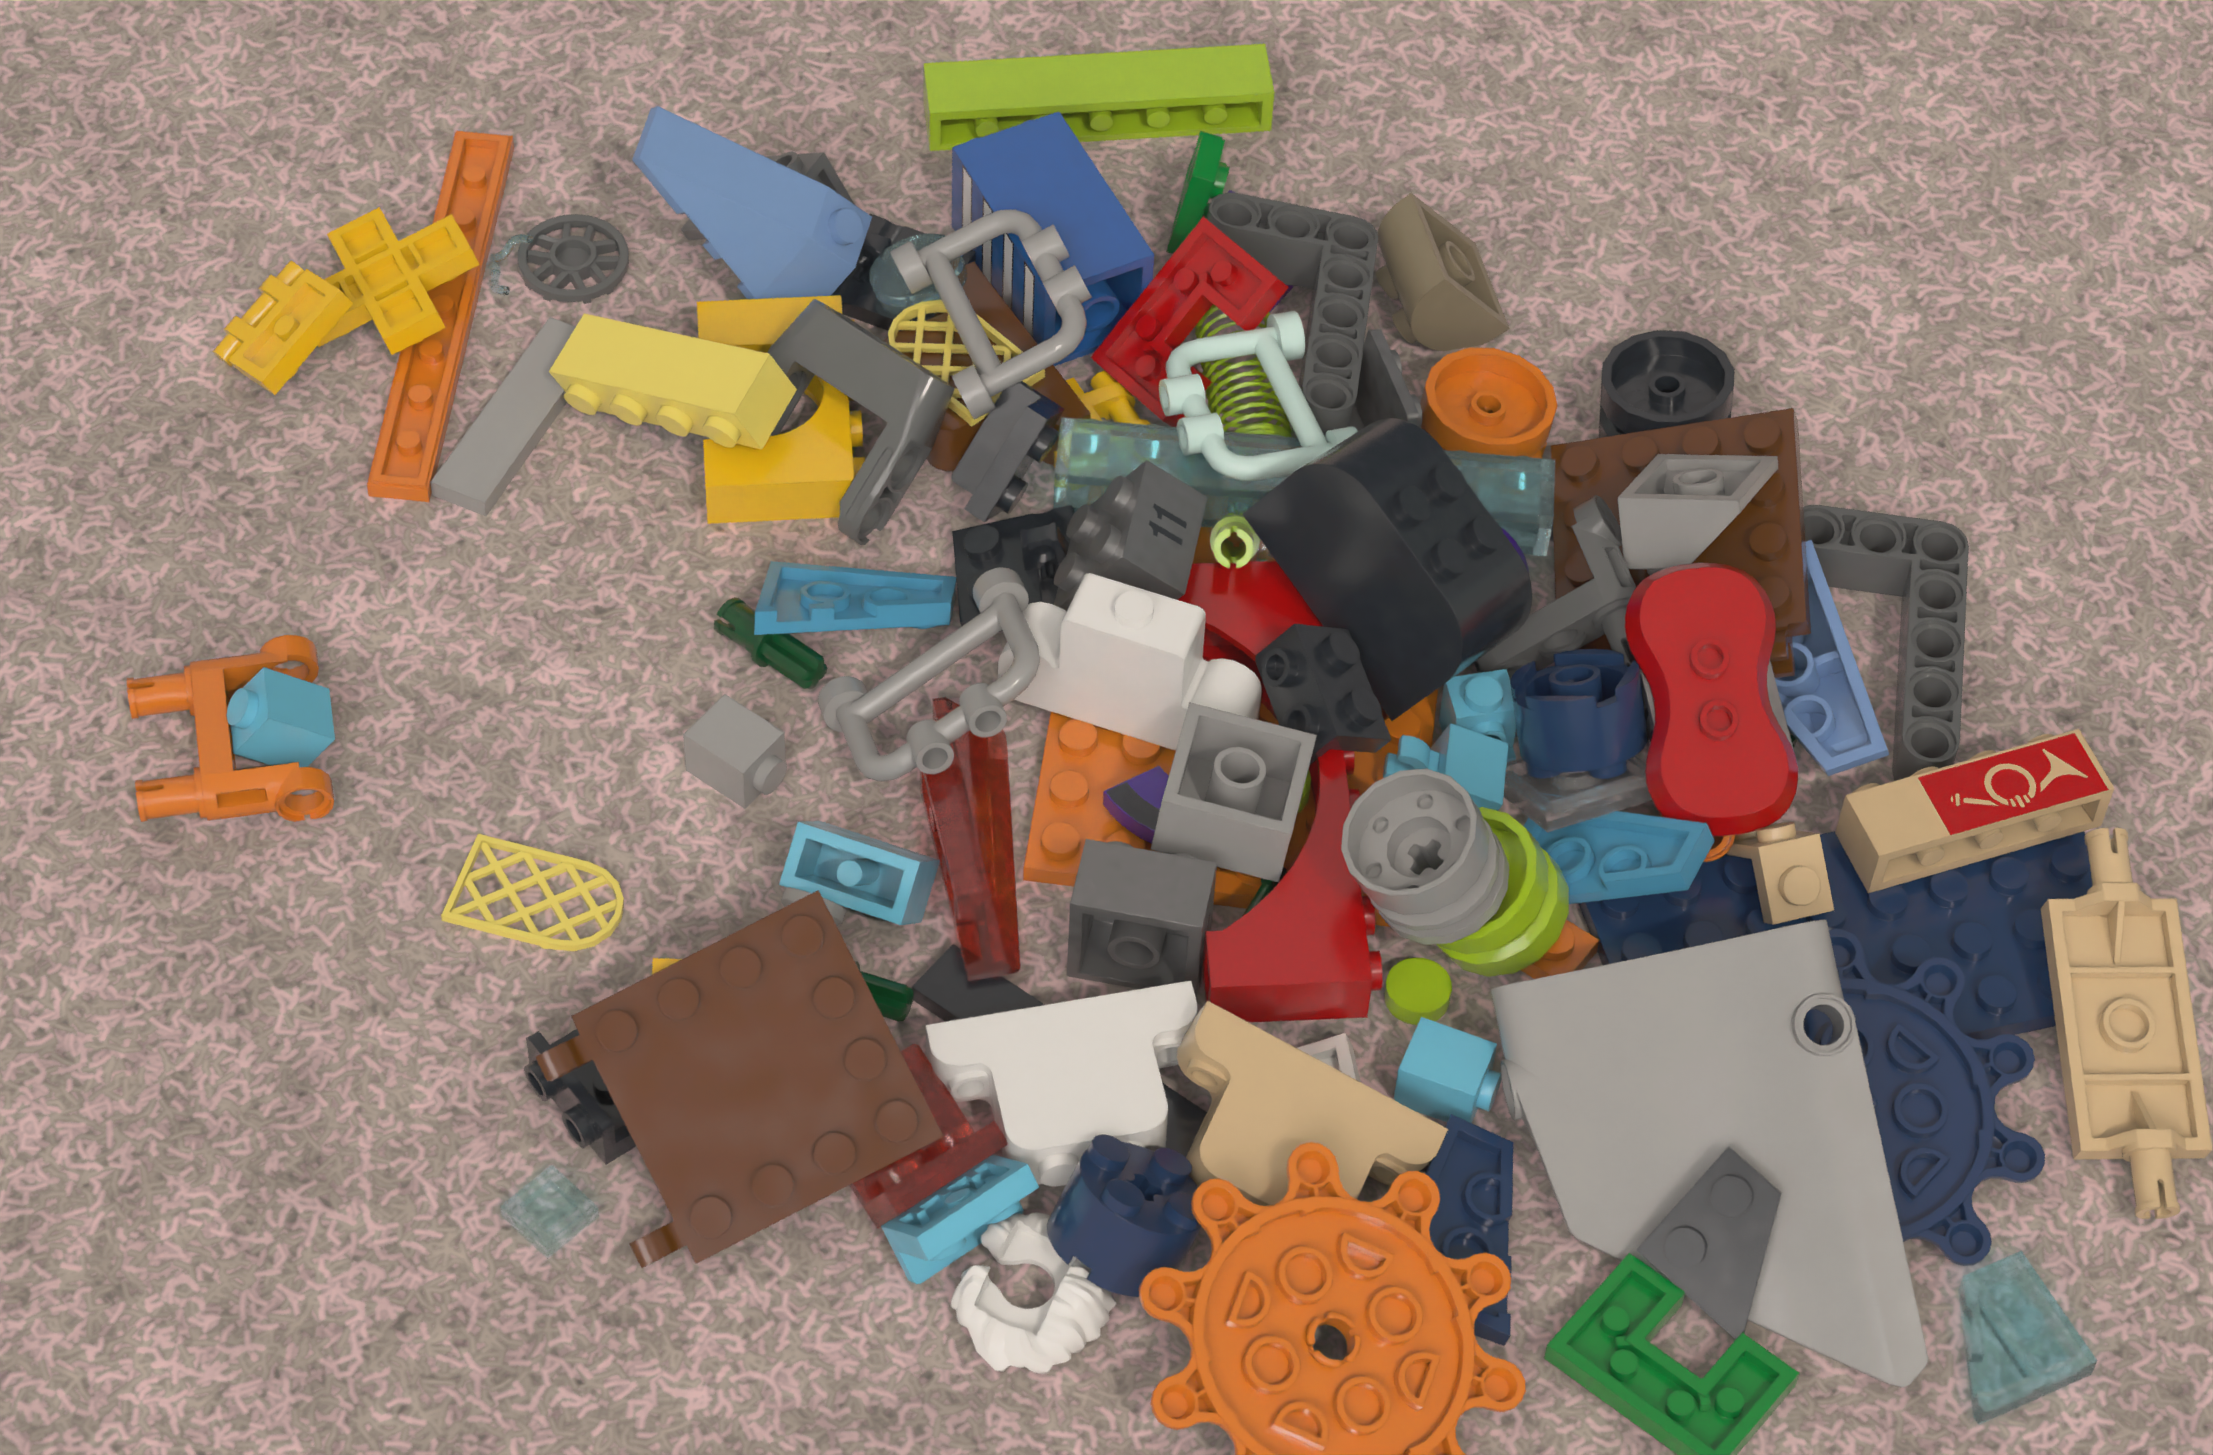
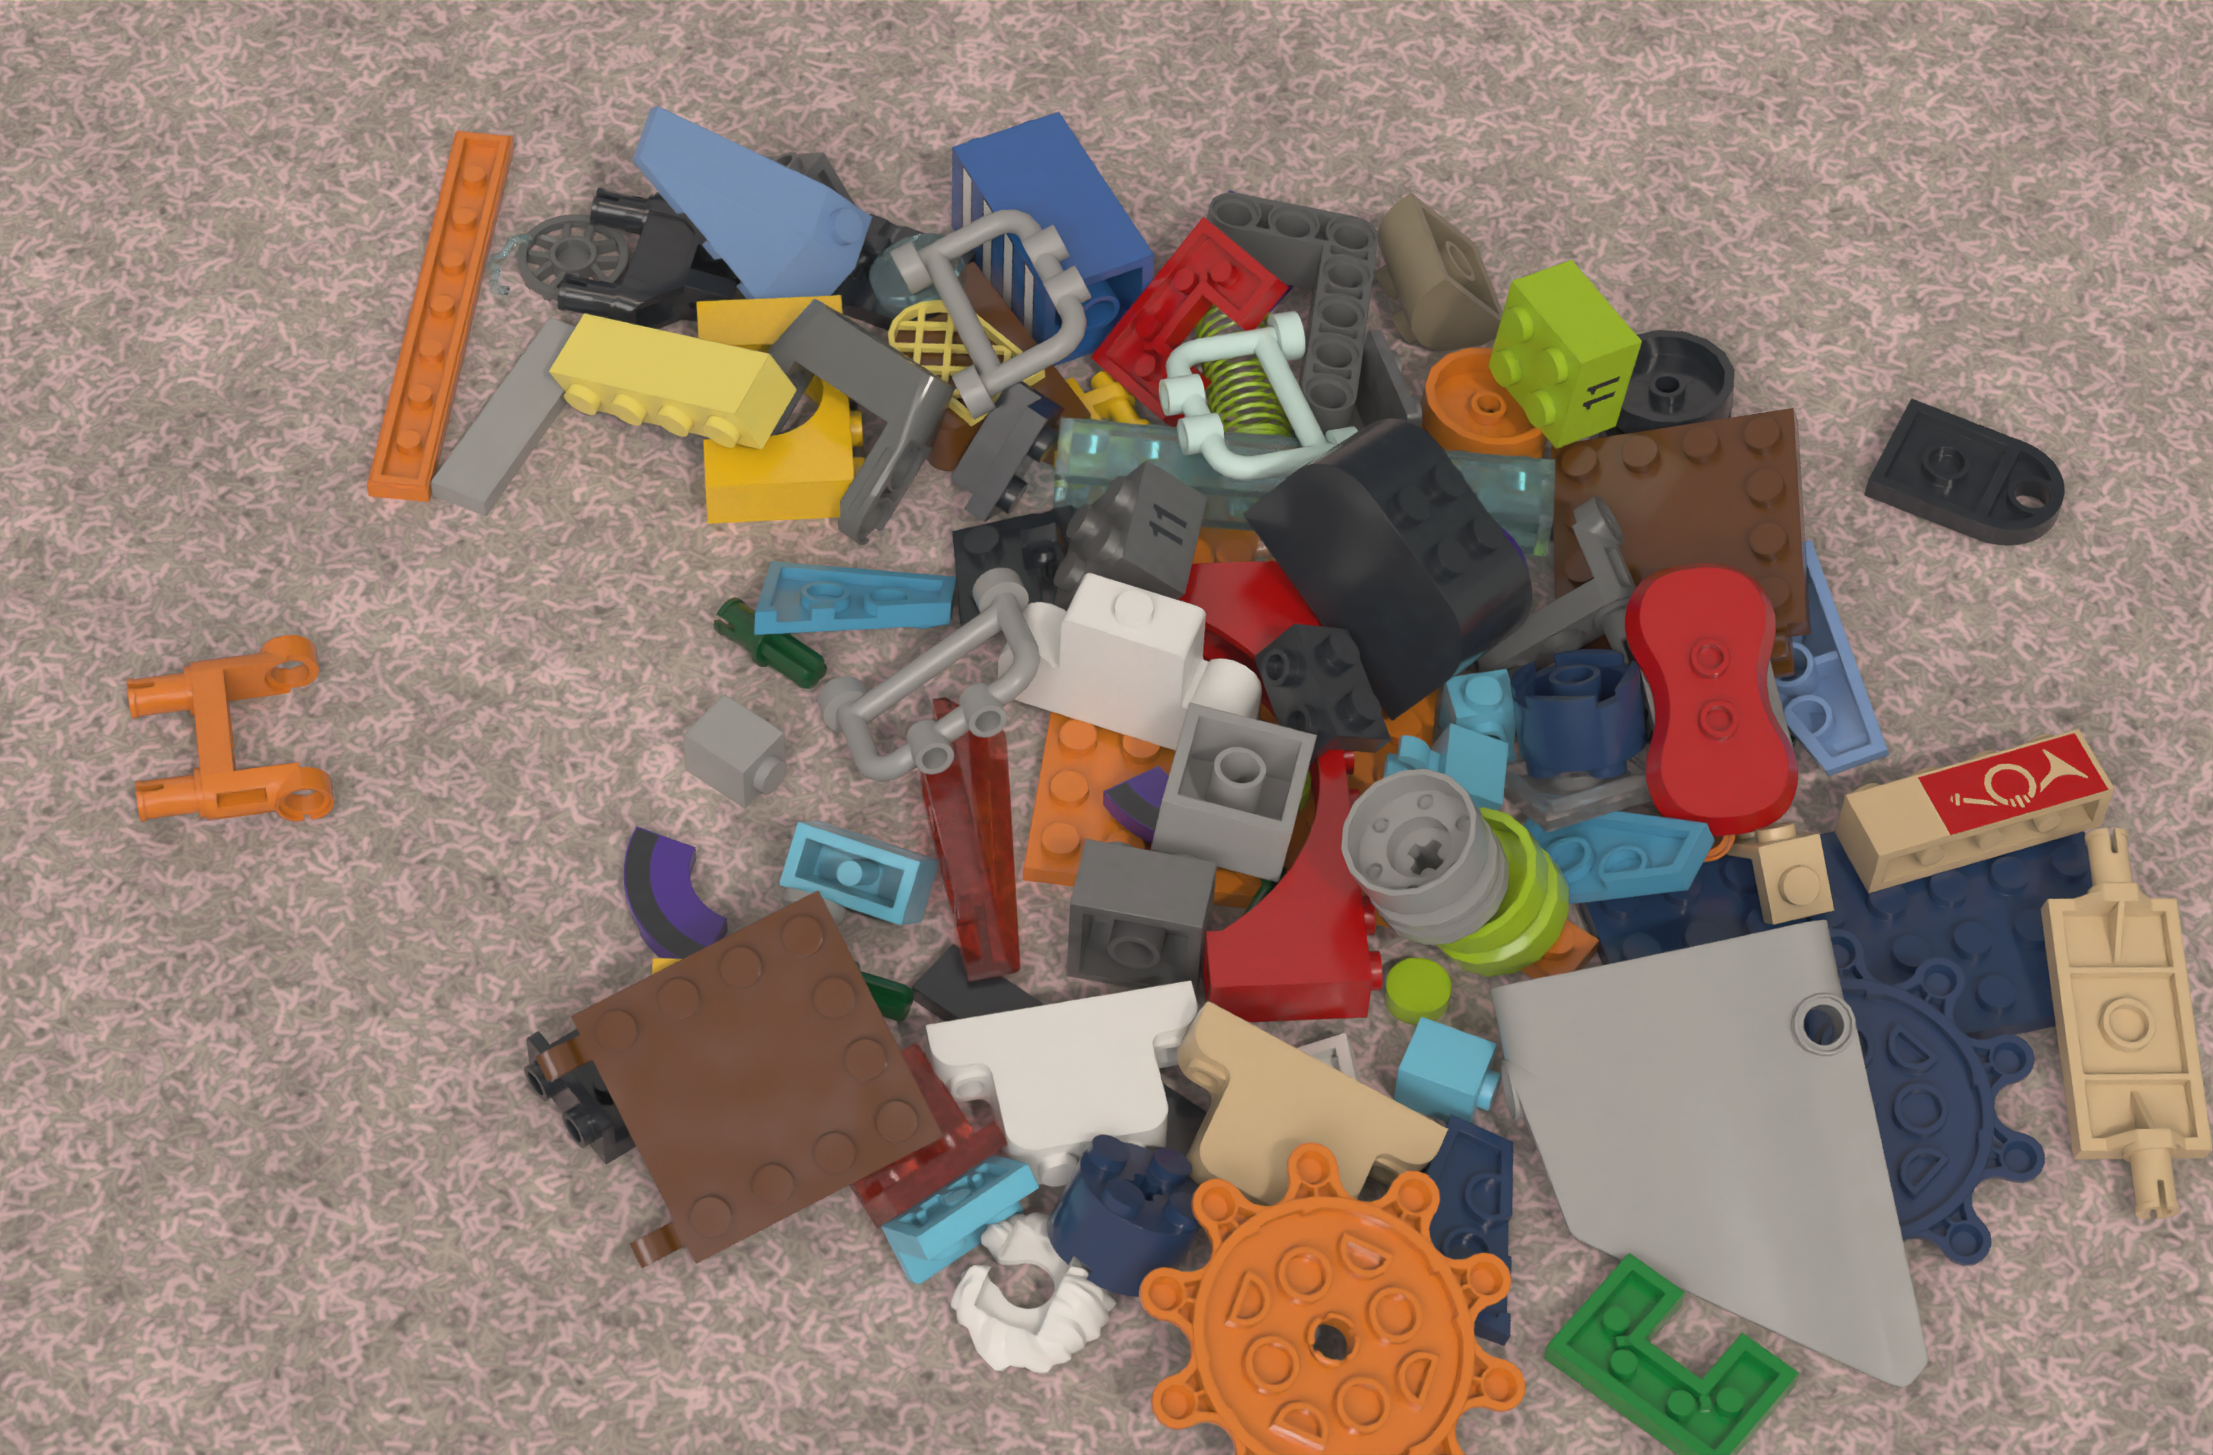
(280, 719): medium azure brick -> none
(282, 326): yellow plate -> none
(392, 276): yellow plate -> none
(533, 936): light yellow window -> none
(549, 1211): clear light blue tile -> none
(663, 899): none -> dark purple tile
(666, 270): none -> black connector
(1103, 94): lime brick -> none
(1203, 180): green plate -> none
(1224, 549): lime pin -> none
(1564, 353): none -> lime brick
(1684, 504): light grey slope -> none
(1718, 1240): wing -> none
(1929, 570): dark grey beam -> none
(1966, 477): none -> black plate
(2016, 1338): clear light blue wing -> none

